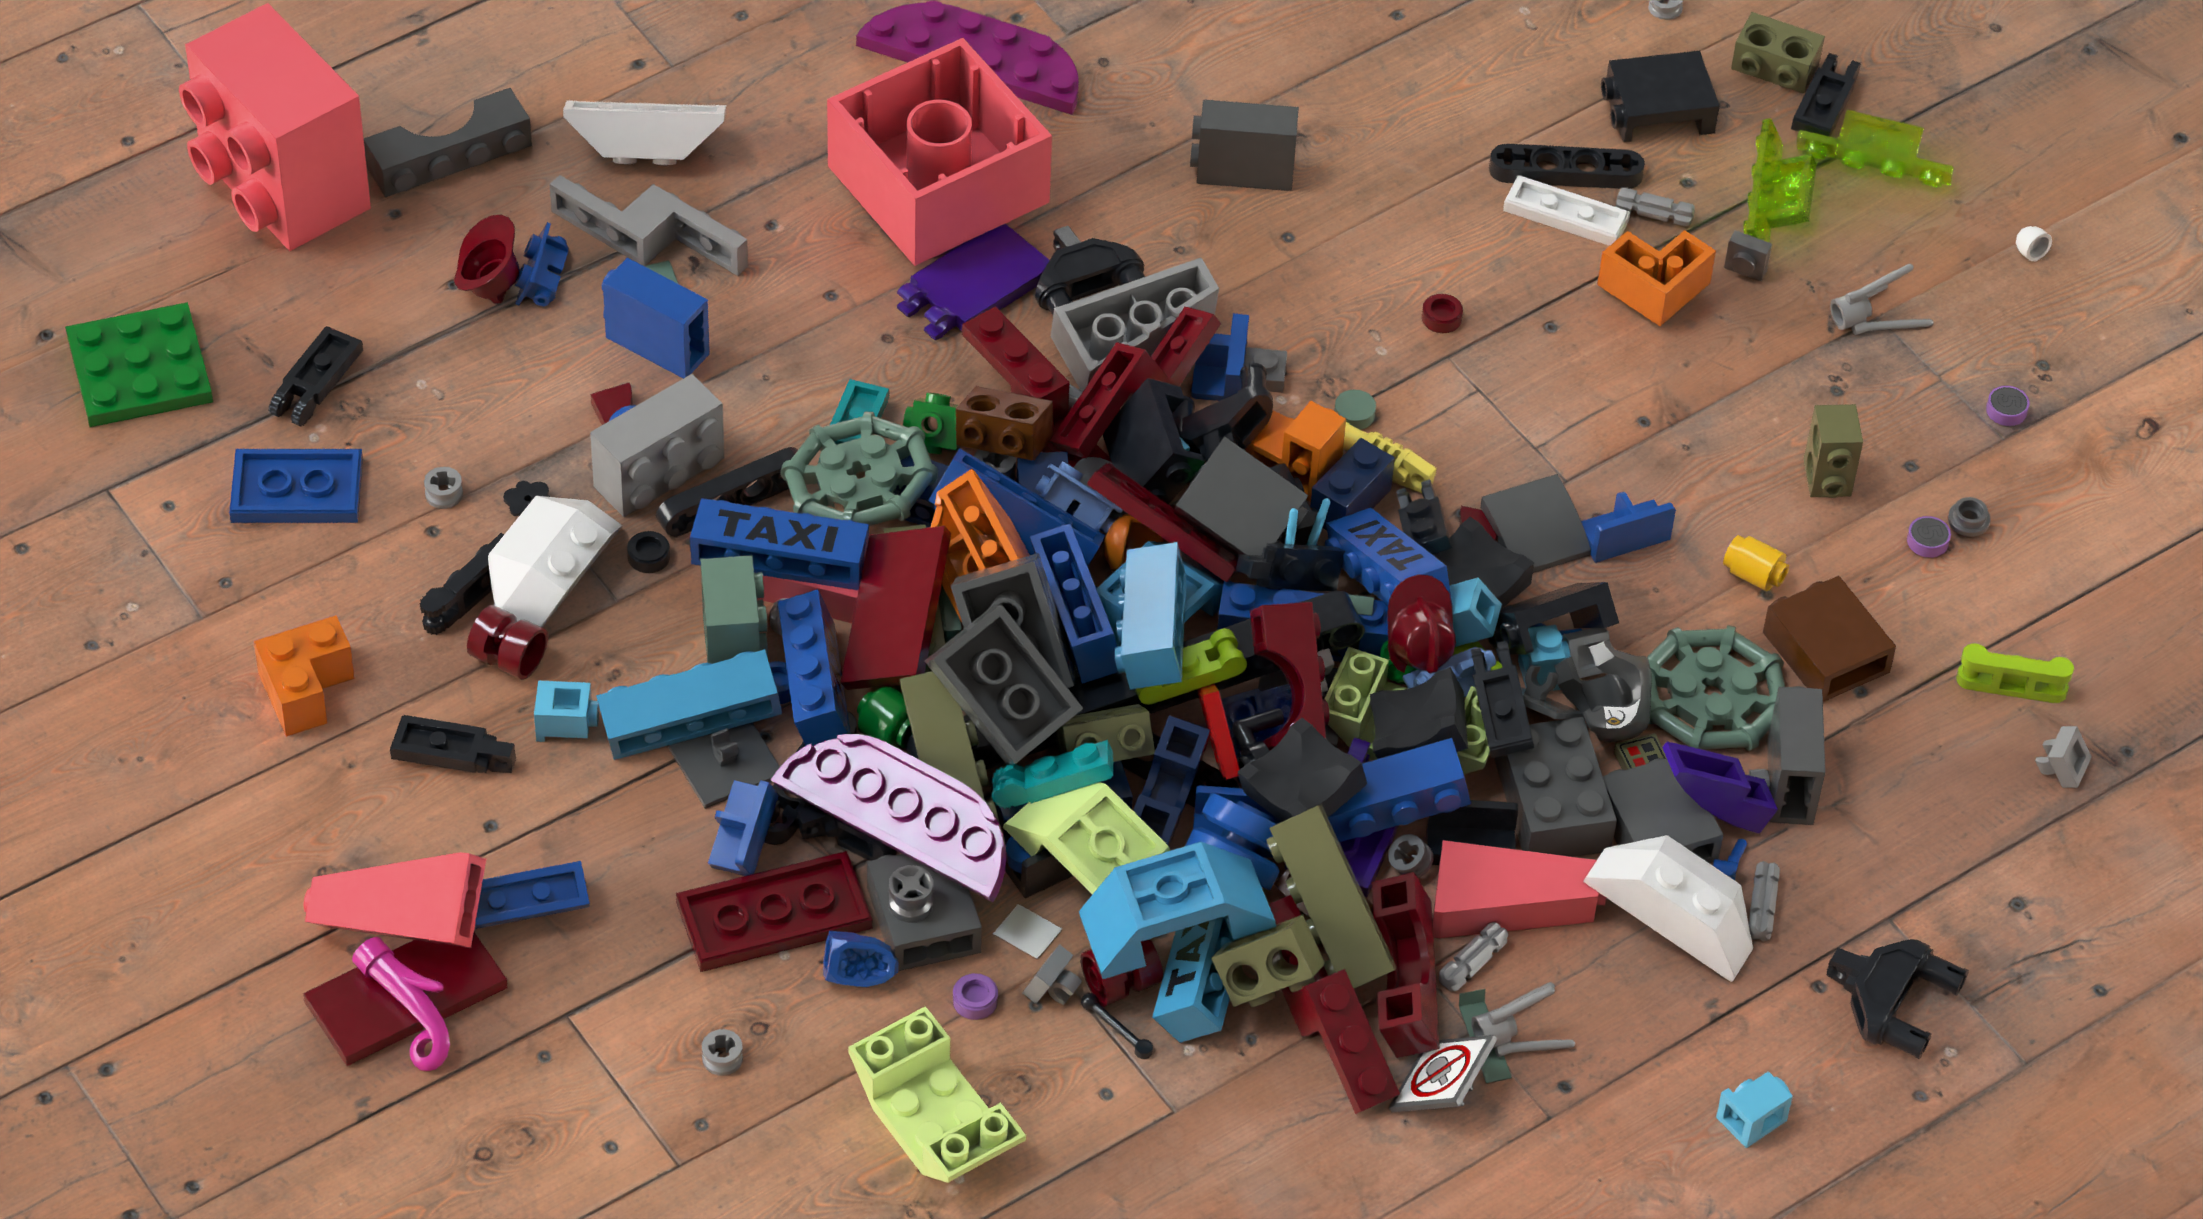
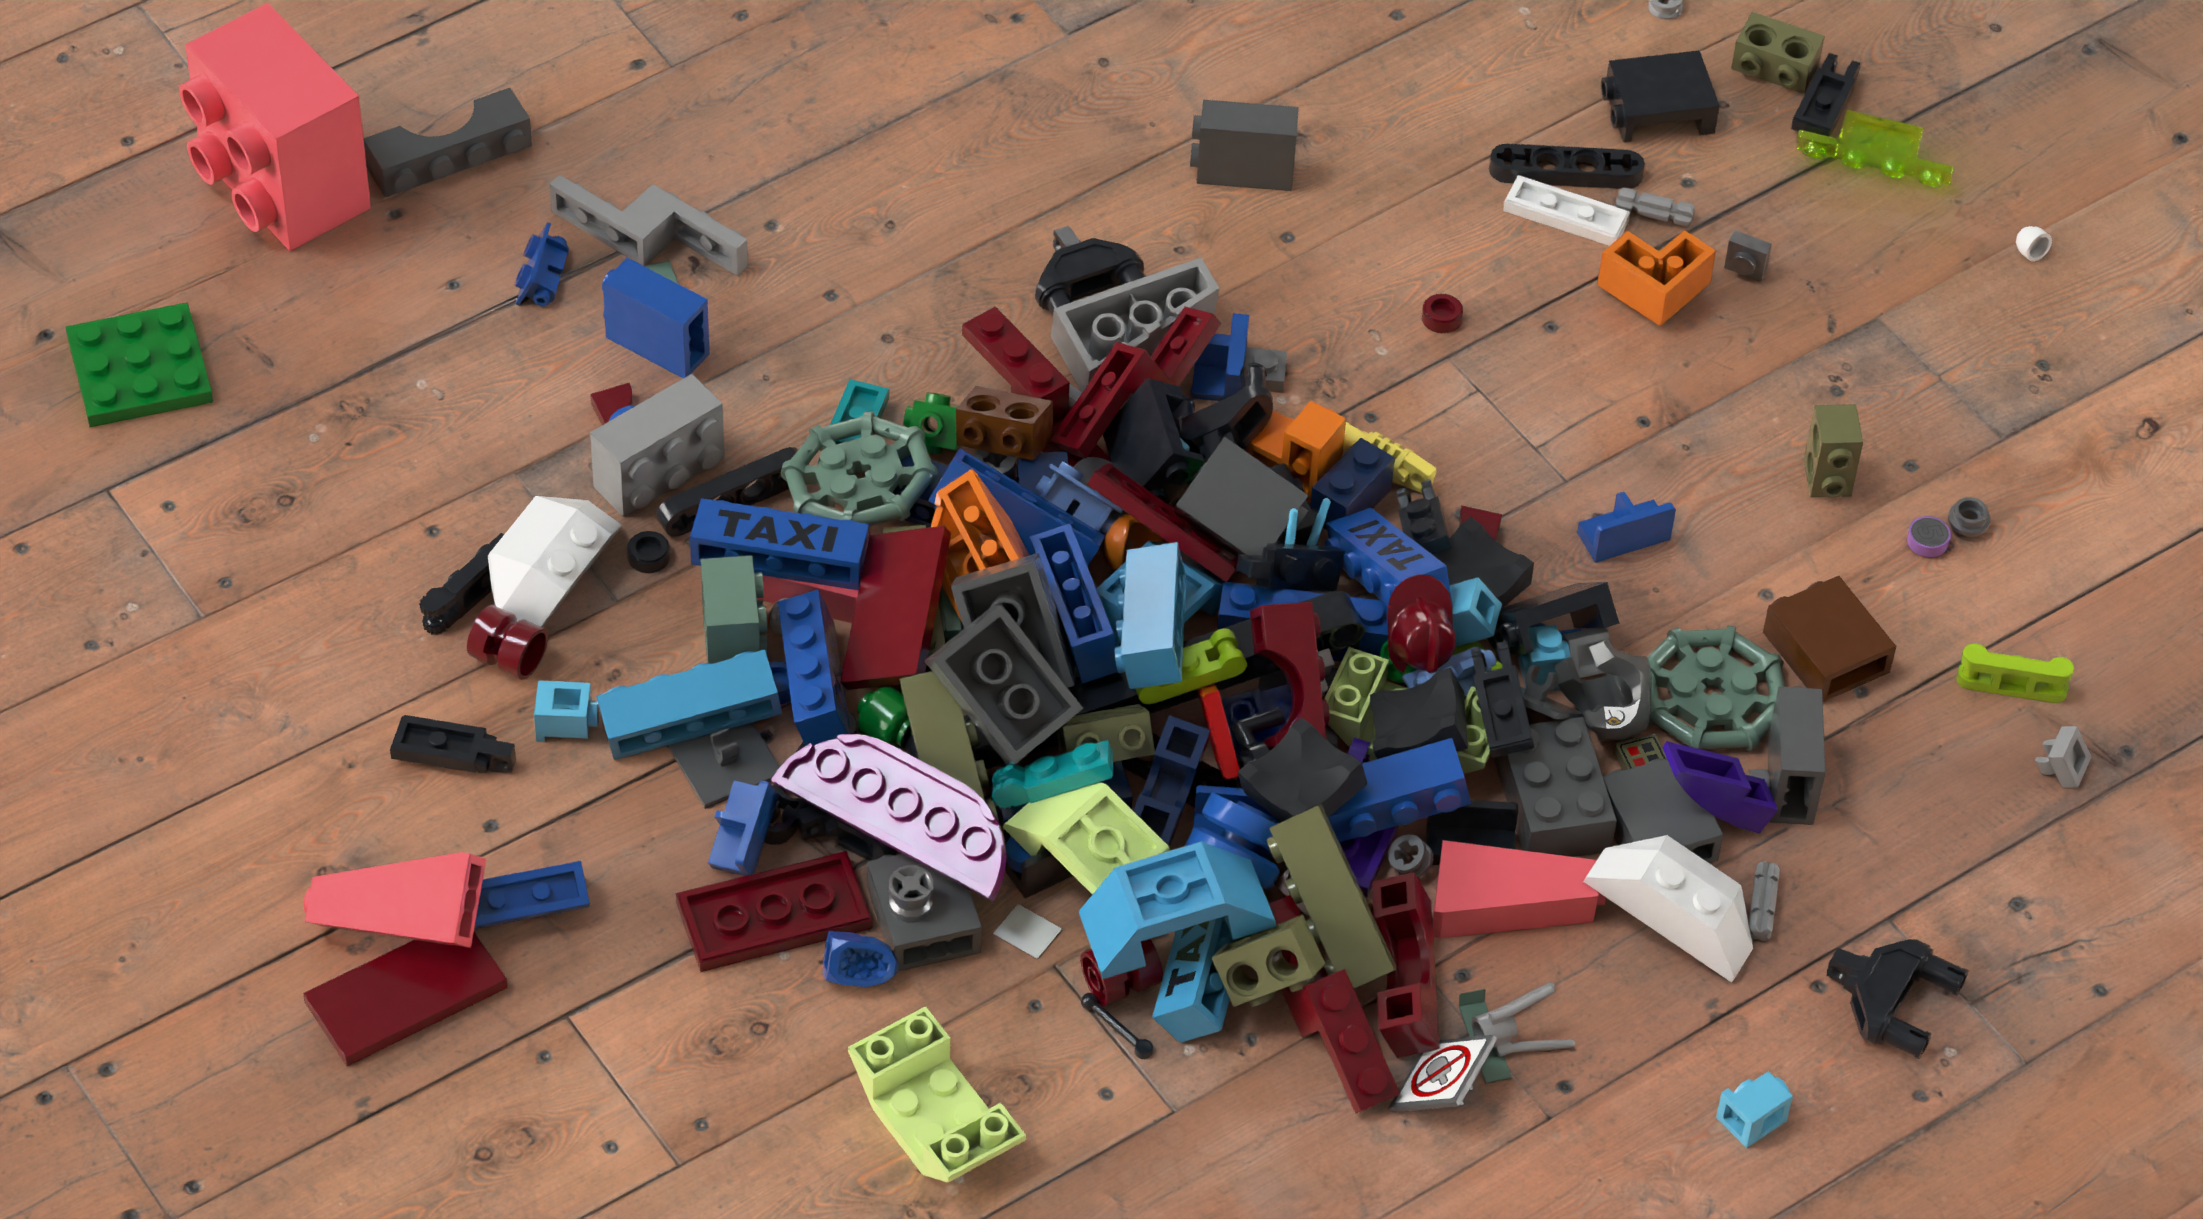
(296, 486): blue tile -> none
(298, 668): orange brick -> none
(315, 374): black hinge -> none
(378, 961): dark pink plant -> none
(445, 498): light grey bush -> none
(488, 259): dark red piece -> none
(523, 494): black plant -> none
(644, 129): white wedge -> none
(722, 1039): light grey bush -> none
(939, 151): coral brick -> none
(973, 279): dark purple tile -> none
(975, 996): medium lavender tile -> none
(1023, 59): magenta plate -> none
(1053, 978): light grey tile -> none
(1356, 407): sand green tile -> none
(1362, 604): sand green piece -> none
(1473, 956): light grey axle -> none
(1538, 522): dark grey slope -> none
(1731, 865): blue hand -> none
(1756, 562): yellow brick -> none
(1780, 187): clear neon green bracket -> none
(1855, 307): light grey plant -> none
(2007, 405): tile -> none

